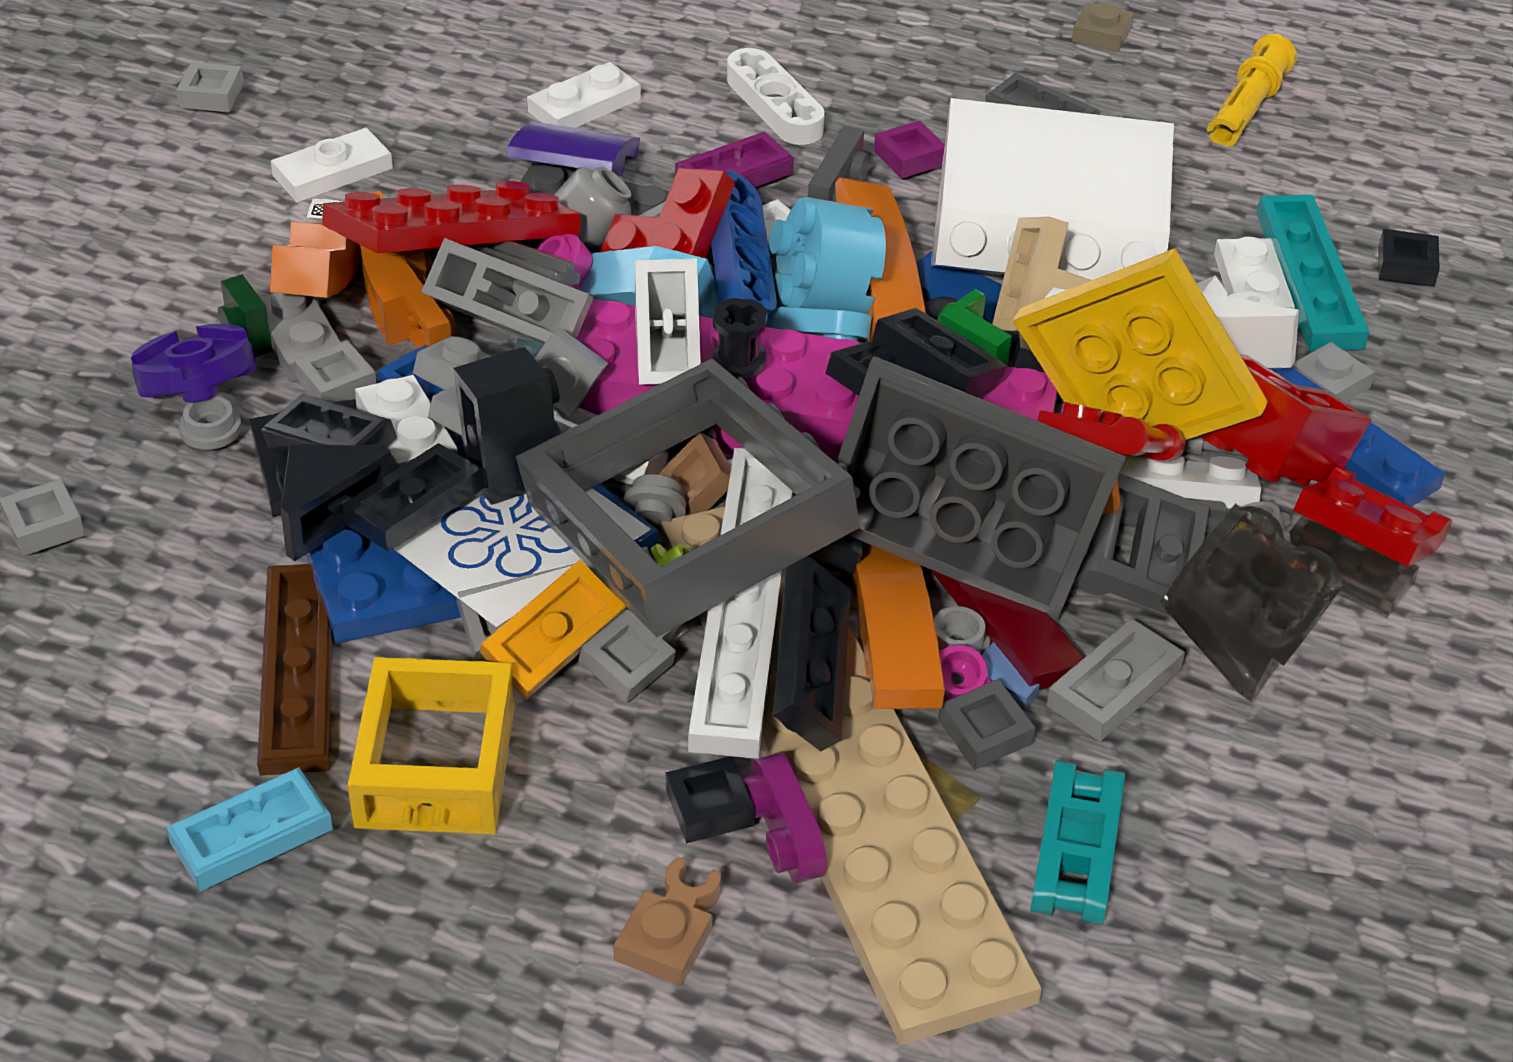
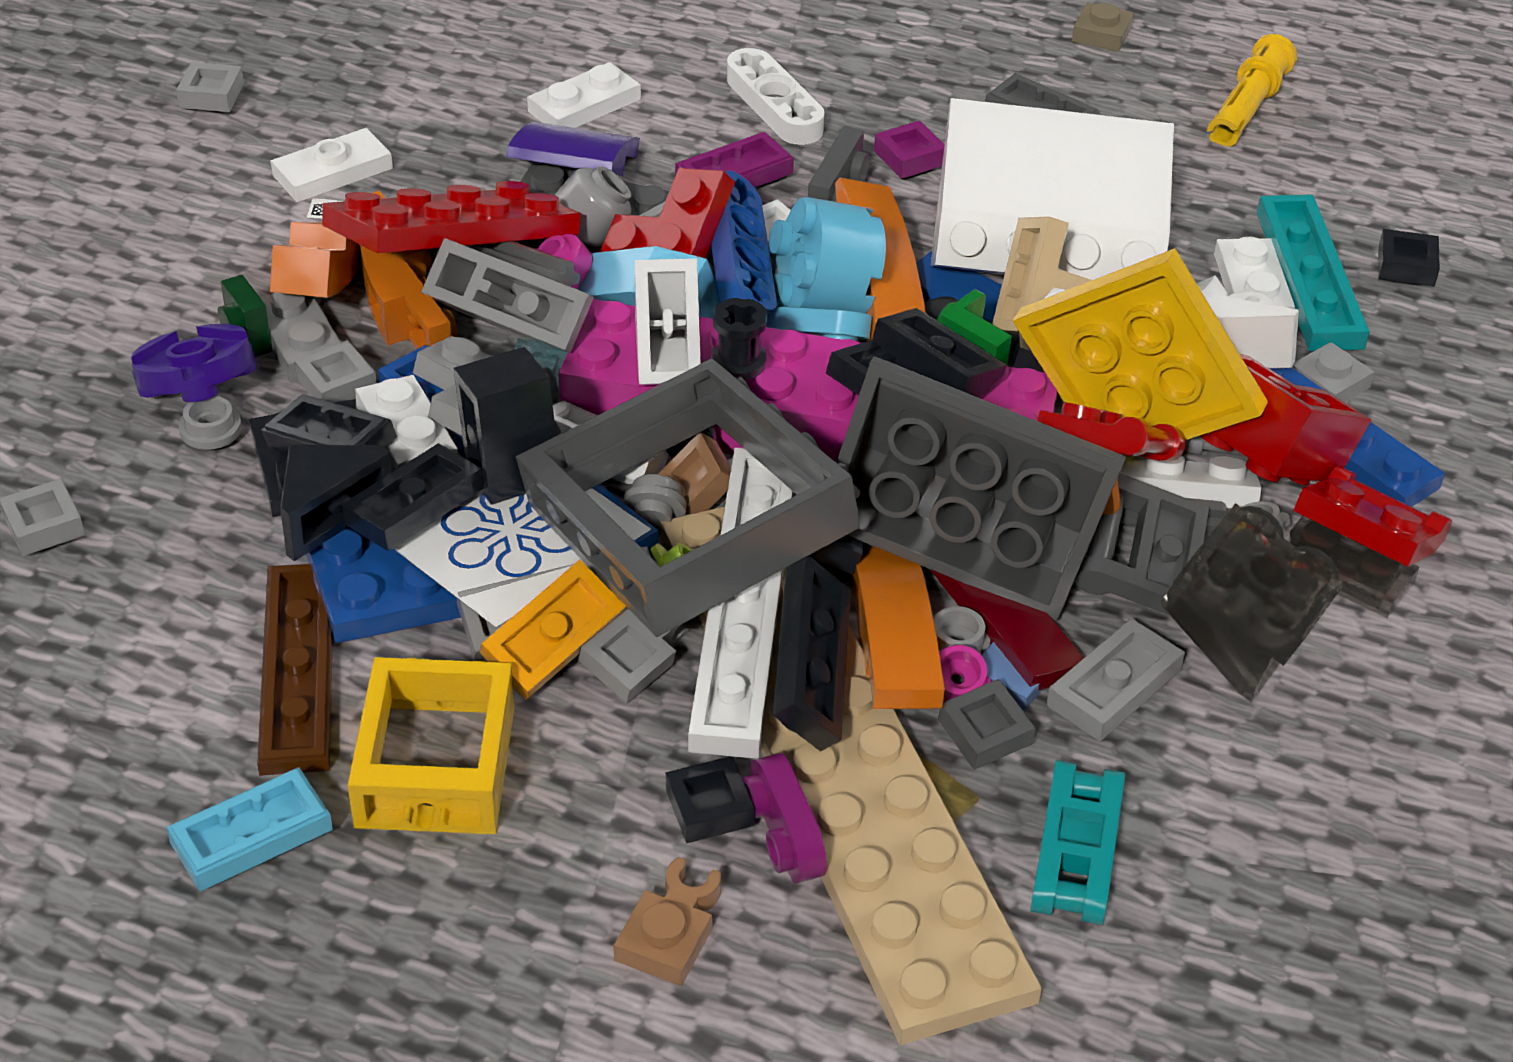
(573, 366): light grey plate -> none

